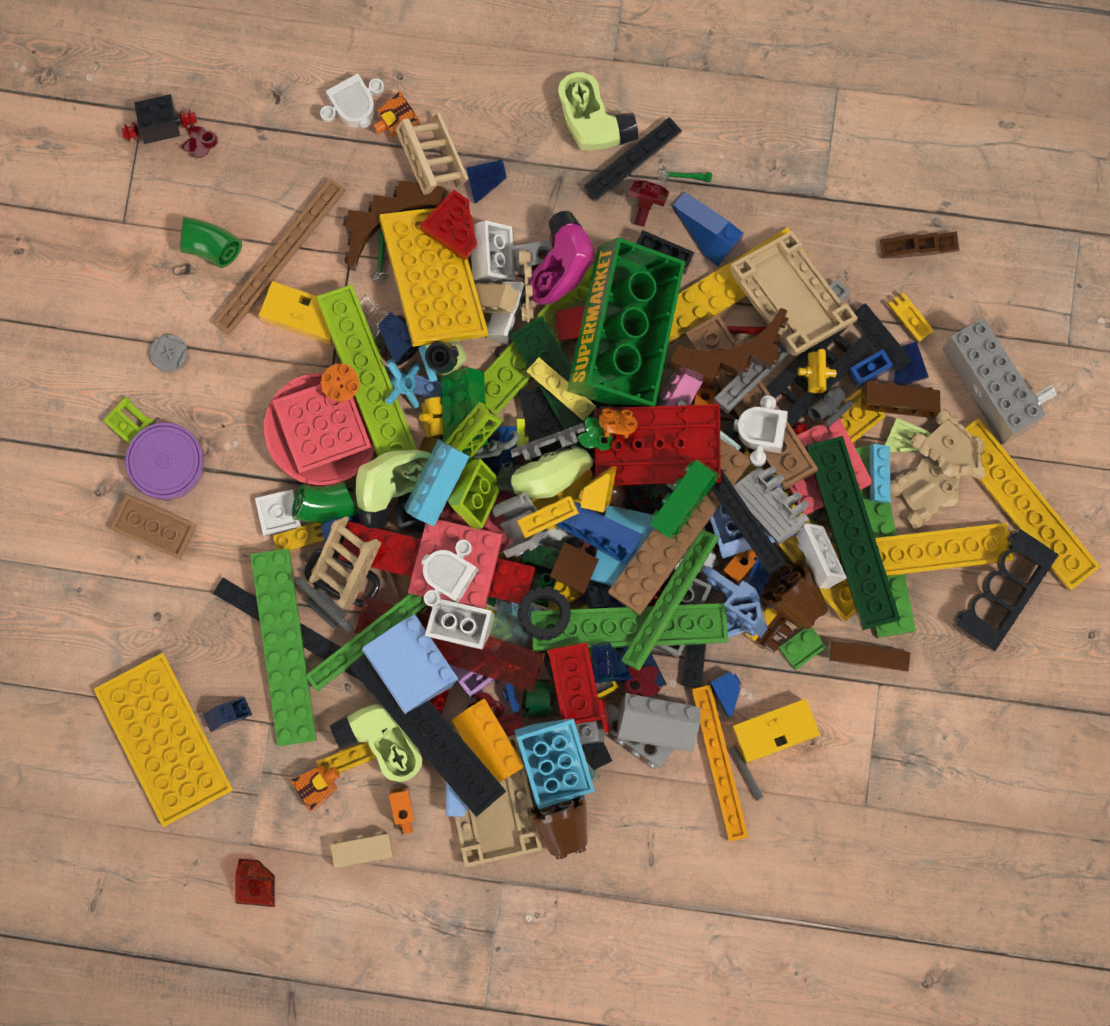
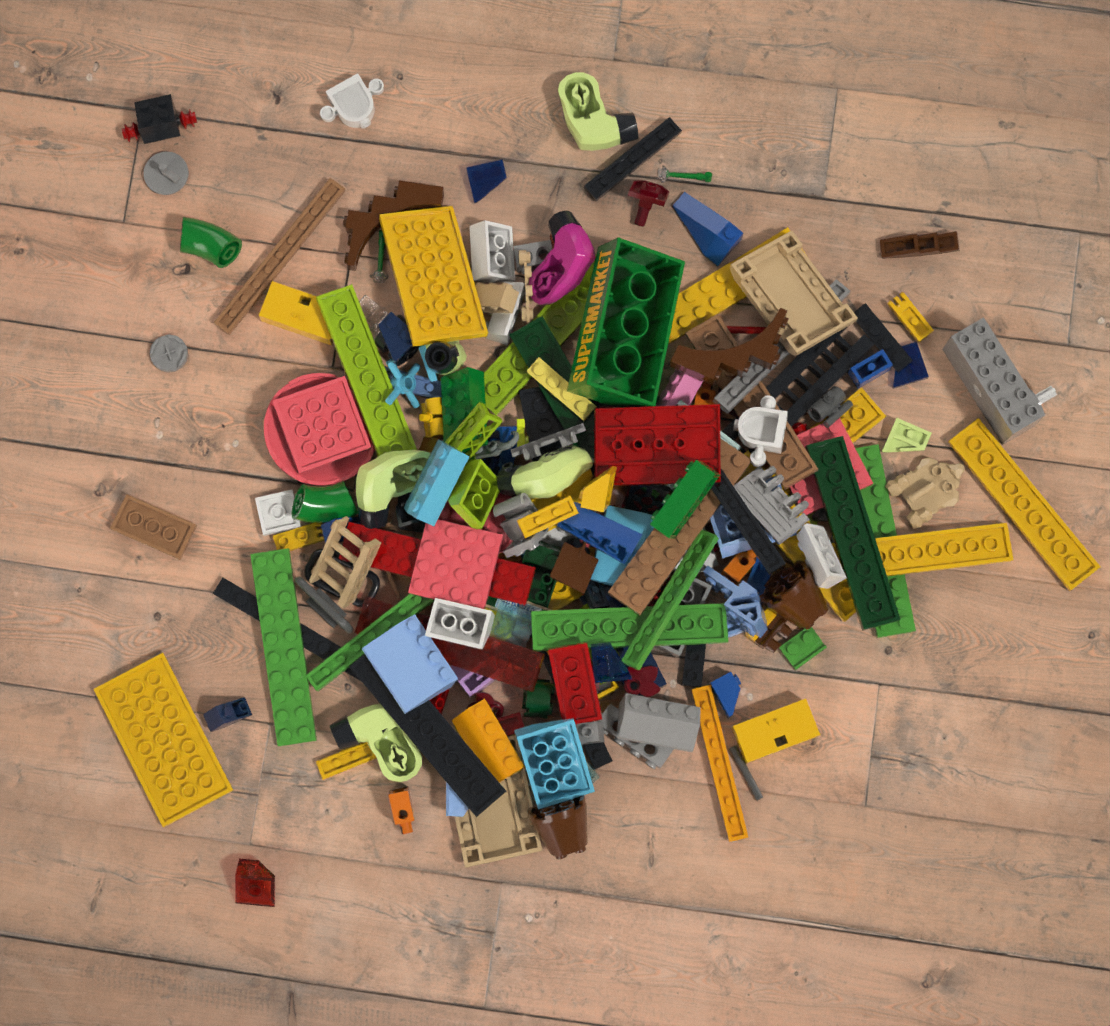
(122, 424): lime plate -> none
(165, 461): medium lavender brick -> none
(166, 173): none -> light grey shield
(198, 142): dark red plate -> none
(316, 786): orange torso -> none
(348, 379): orange plate -> none
(361, 850): tan brick -> none
(393, 113): torso -> none
(417, 159): tan fence -> none
(448, 573): white piece -> none
(452, 225): red plate -> none
(510, 695): blue plate -> none
(556, 597): black tyre -> none
(569, 323): red piece -> none
(593, 435): green plate -> none
(604, 715): red piece -> none
(617, 422): orange plate -> none
(666, 247): black brick -> none
(817, 372): yellow pin -> none
(869, 656): reddish brown slope -> none
(880, 473): medium azure plate -> none
(900, 399): reddish brown brick -> none
(952, 447): tan shield -> none
(1032, 550): black fence -> none

